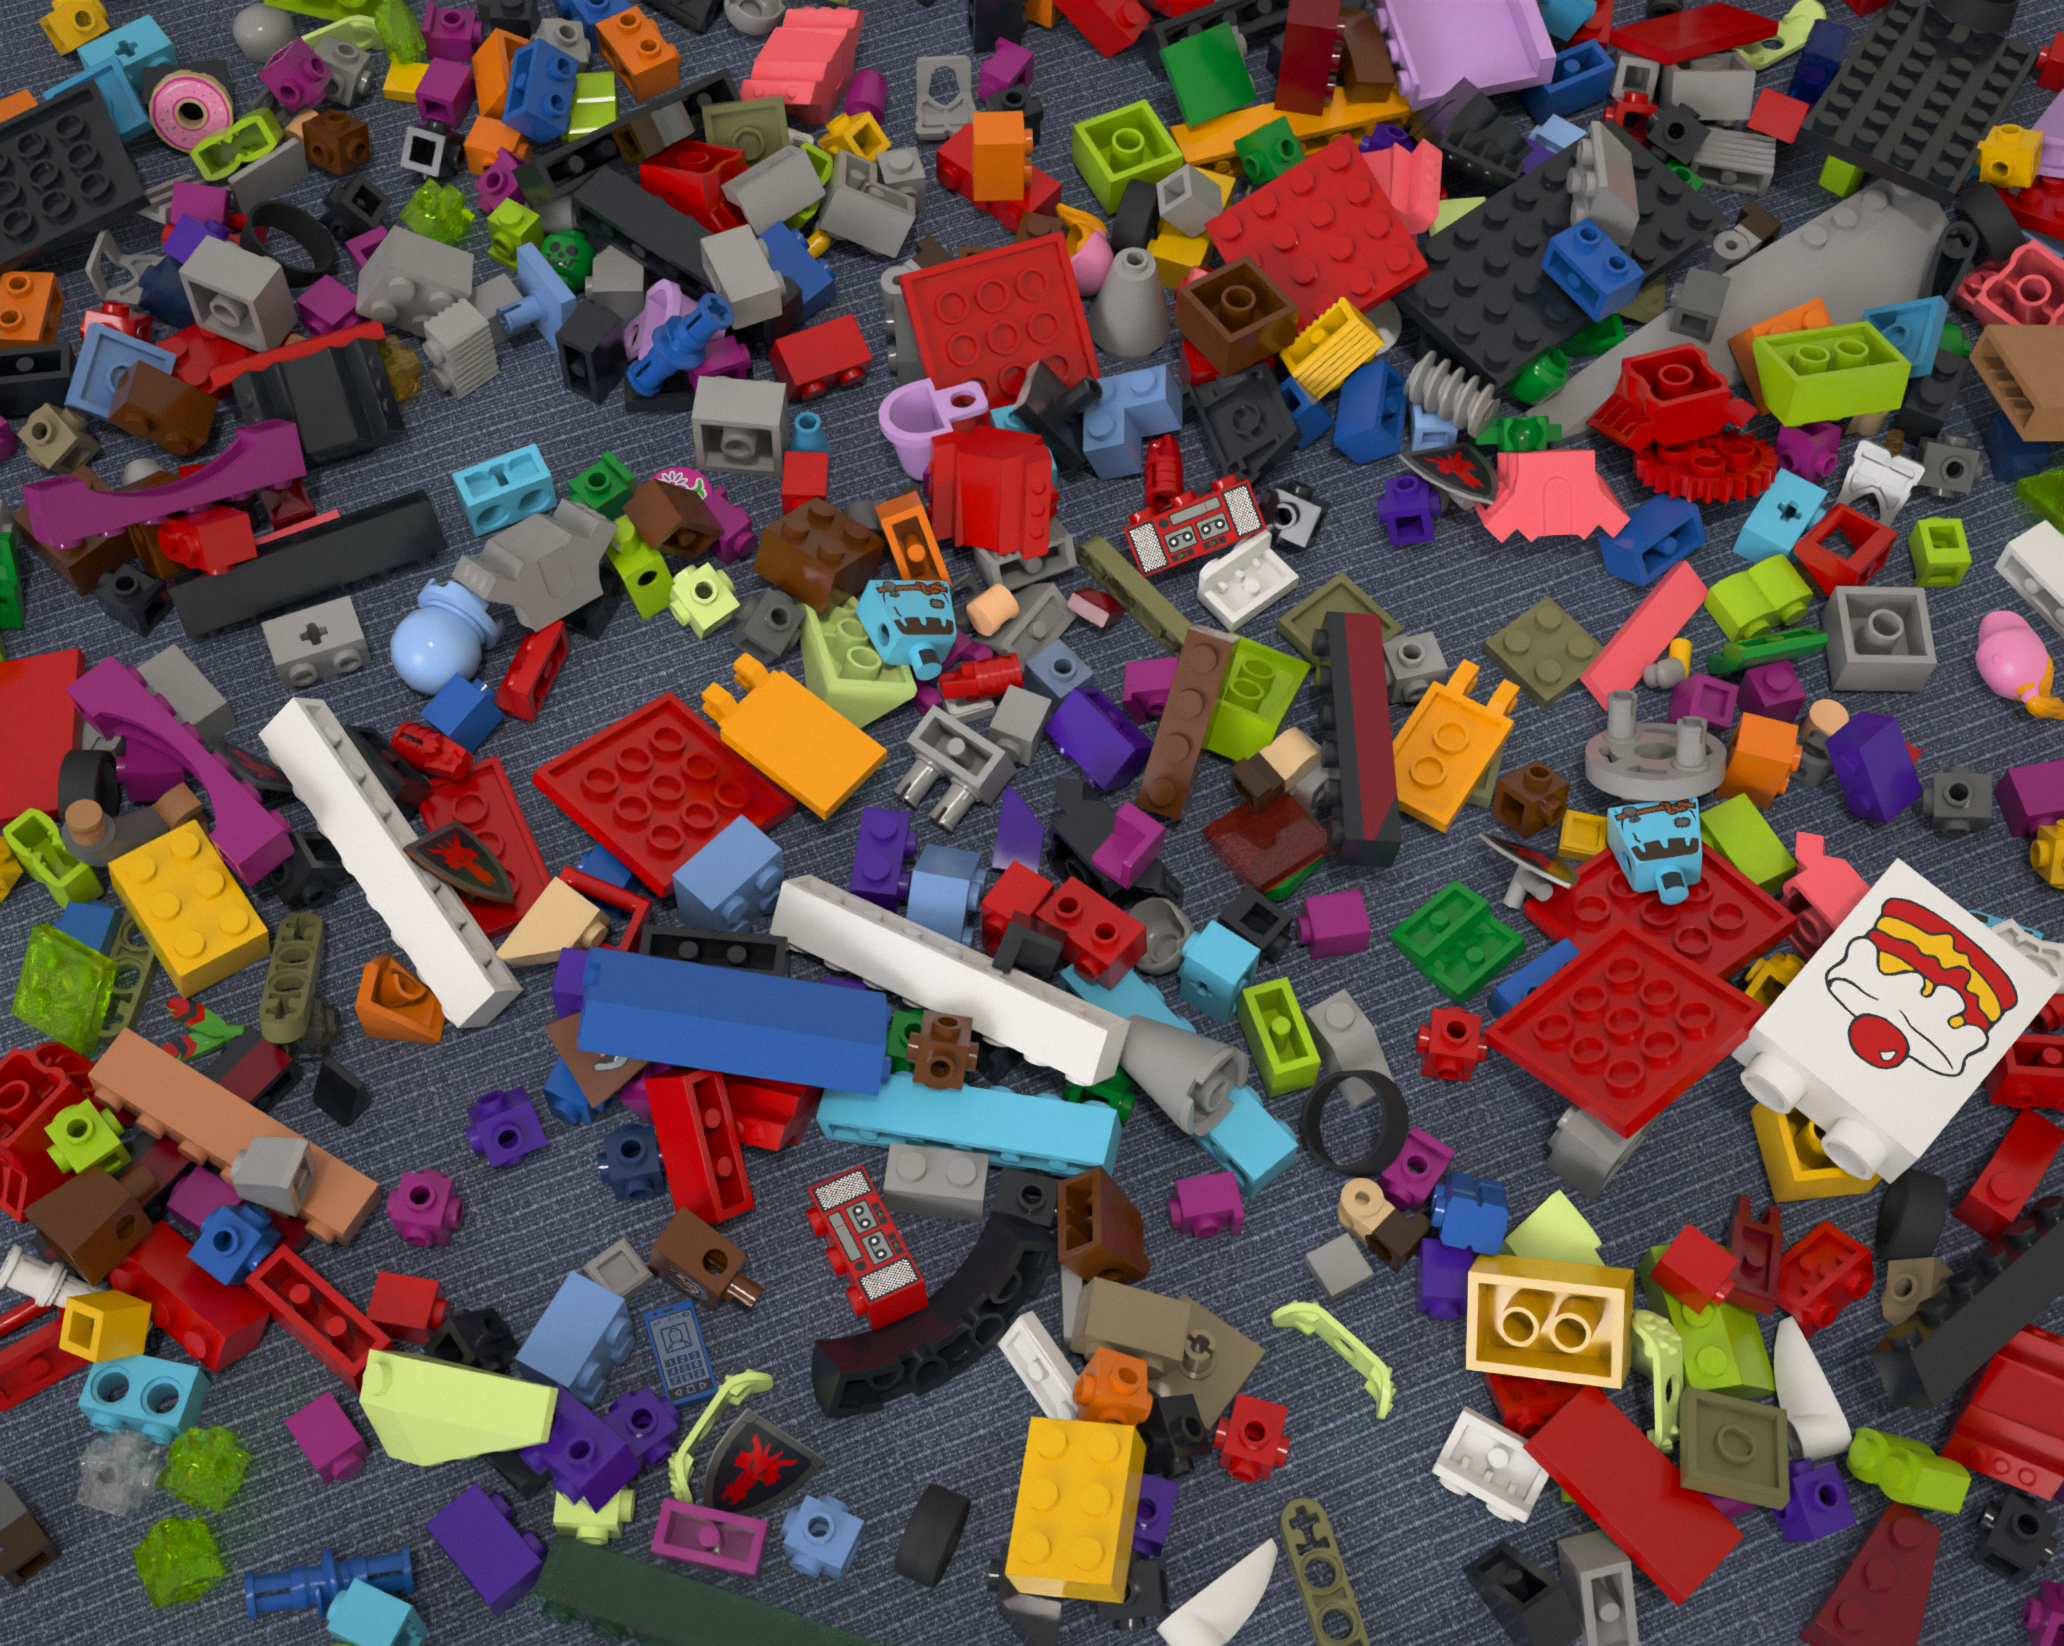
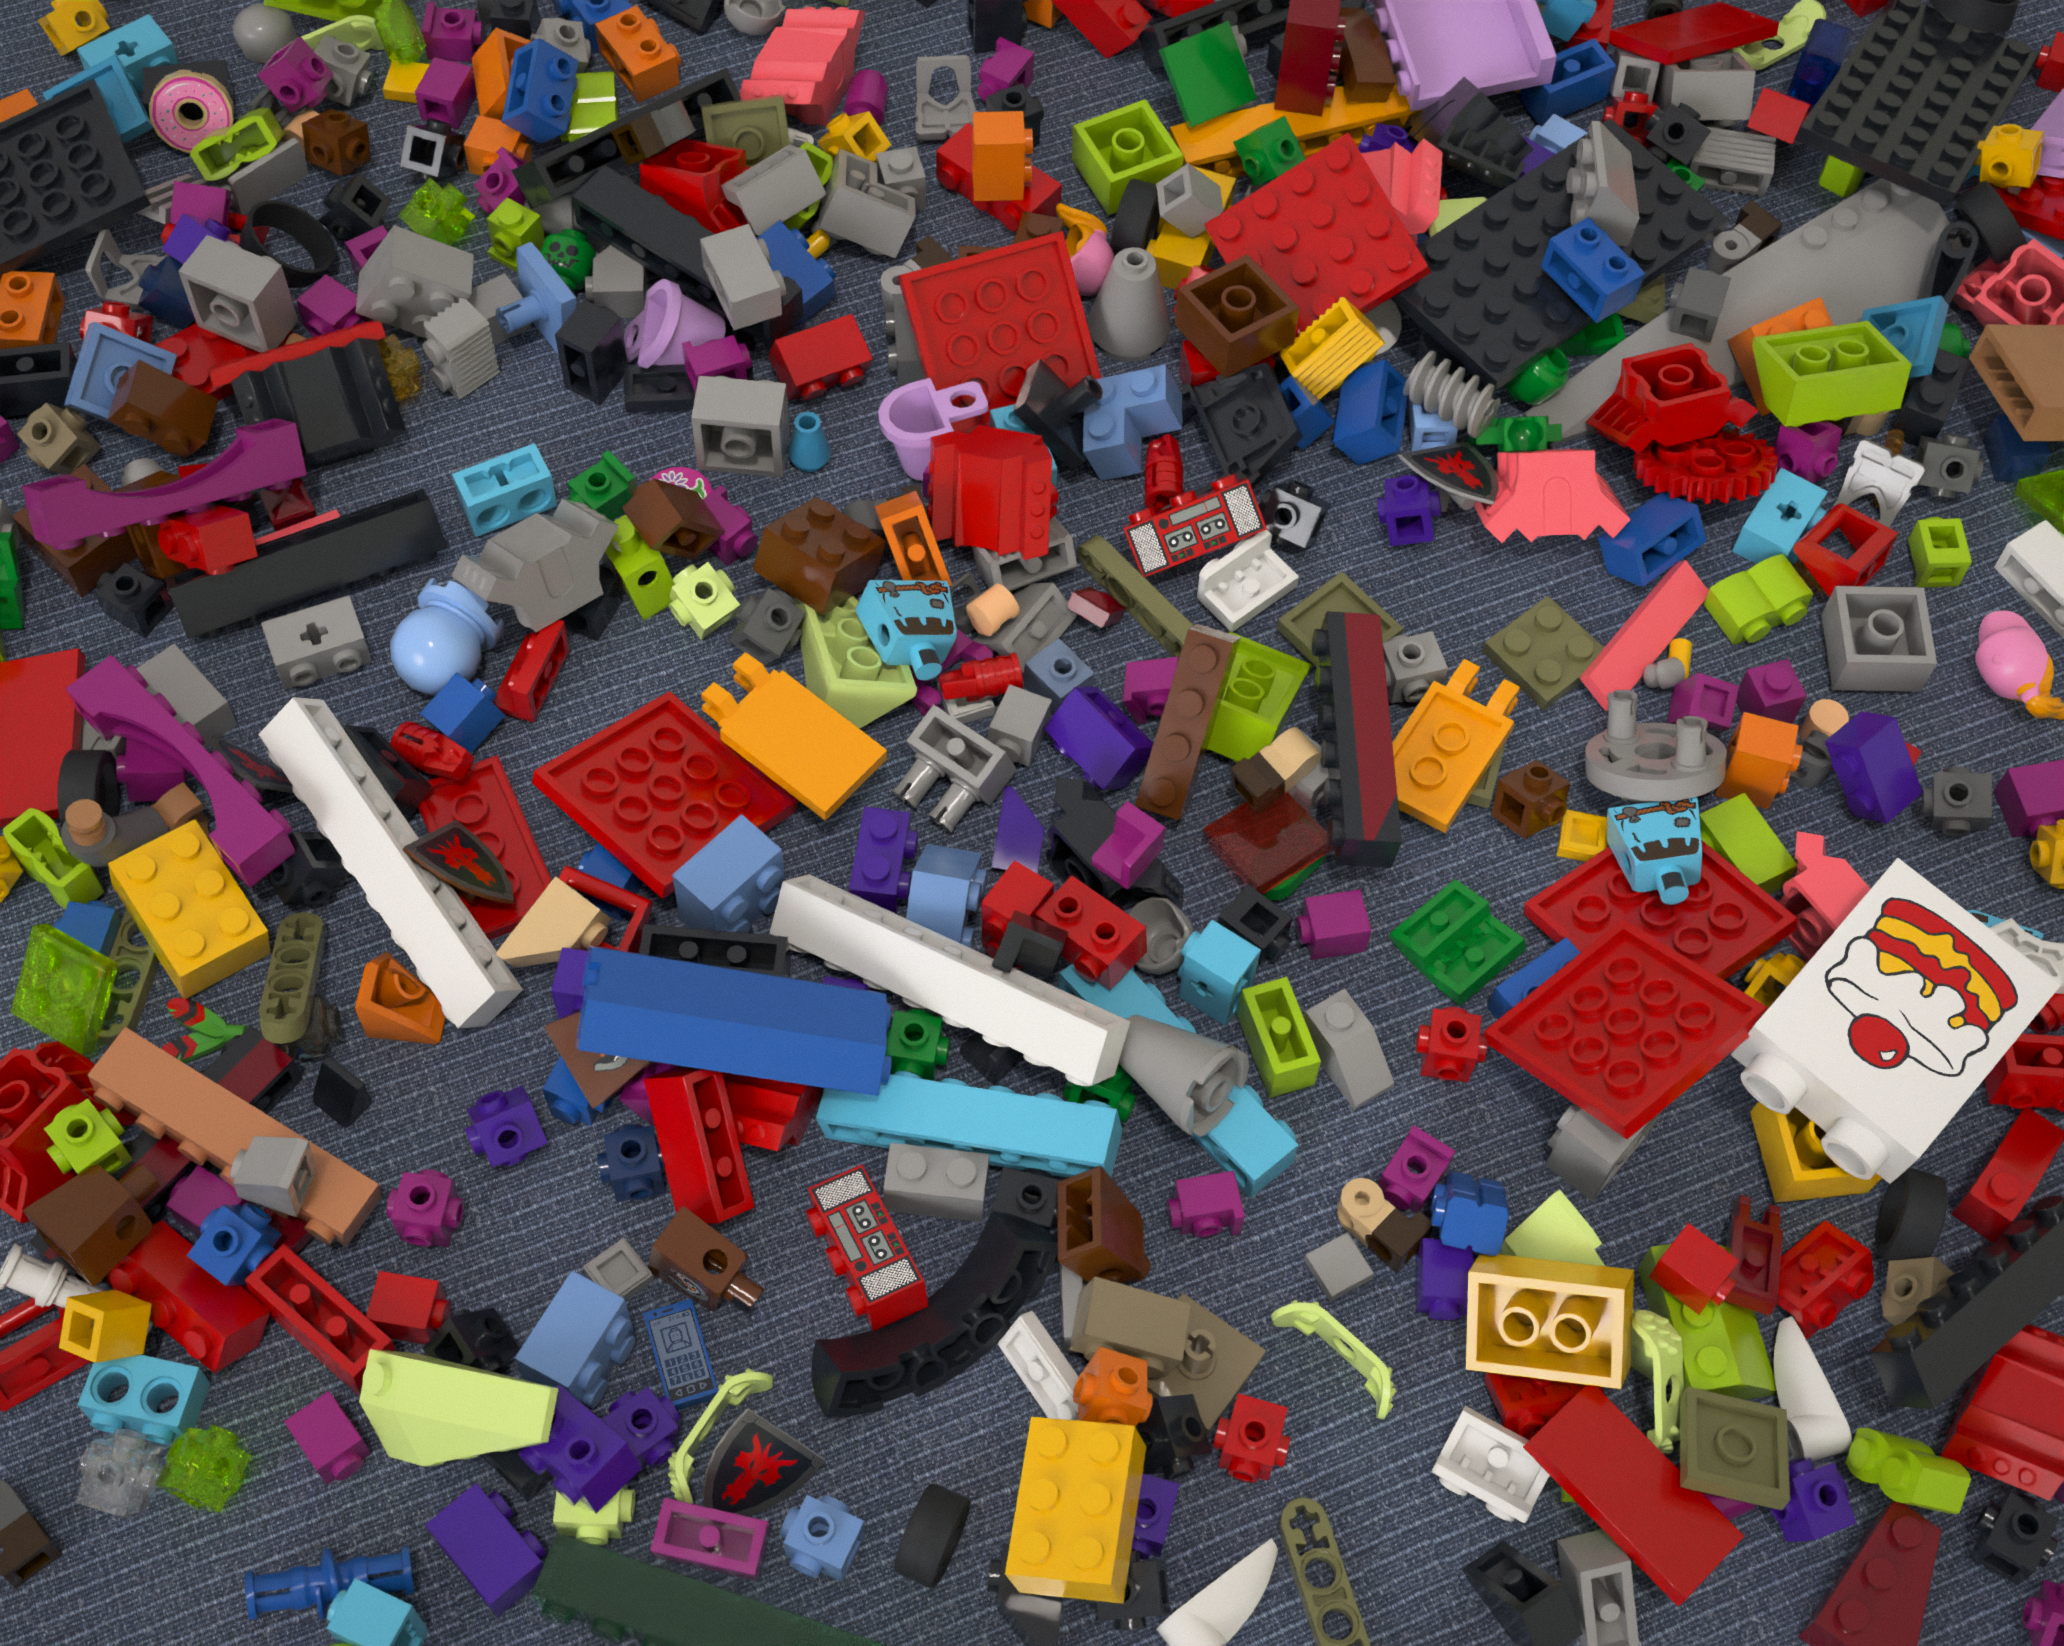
(178, 1561): clear neon green brick -> none
(680, 344): blue piece -> none
(804, 477): red brick -> none
(942, 1050): reddish brown brick -> none
(1393, 1131): black tyre -> none
(1532, 862): shield -> none
(1767, 649): green slope -> none

